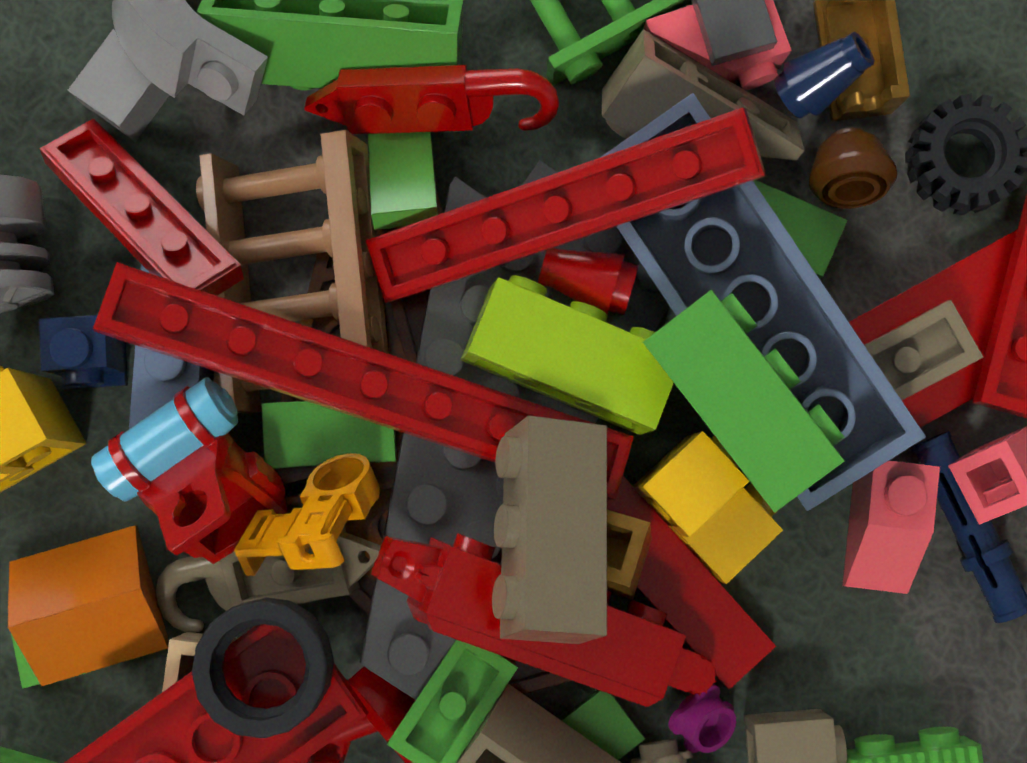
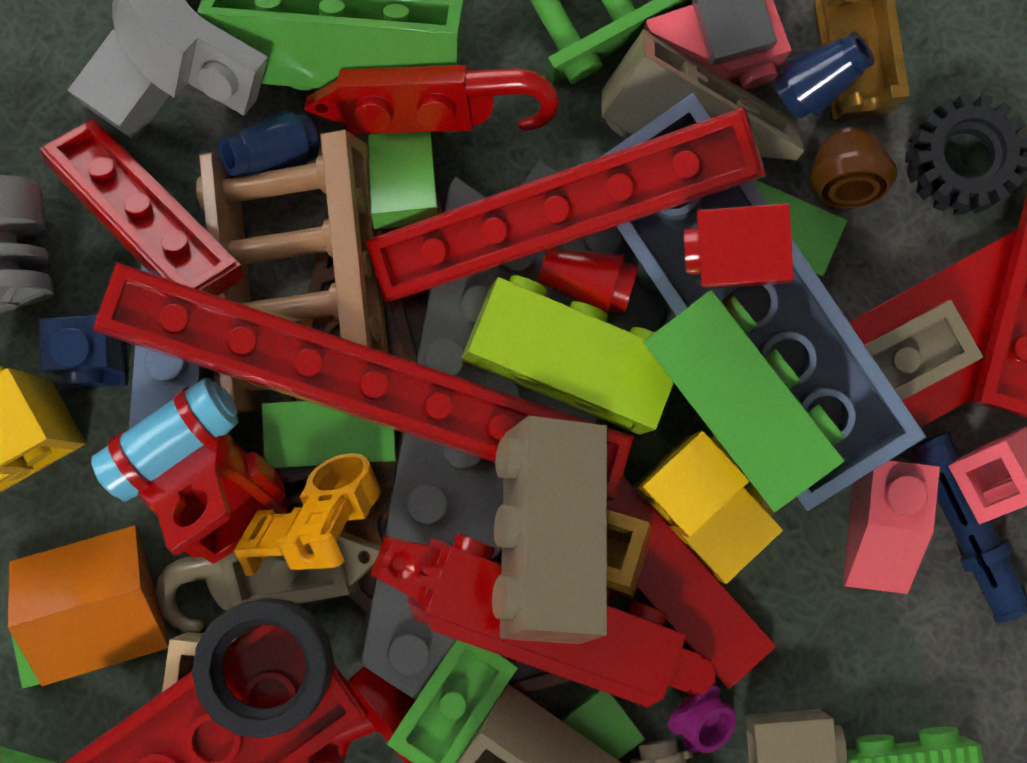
(270, 144): none -> dark blue cone
(741, 246): none -> red brick

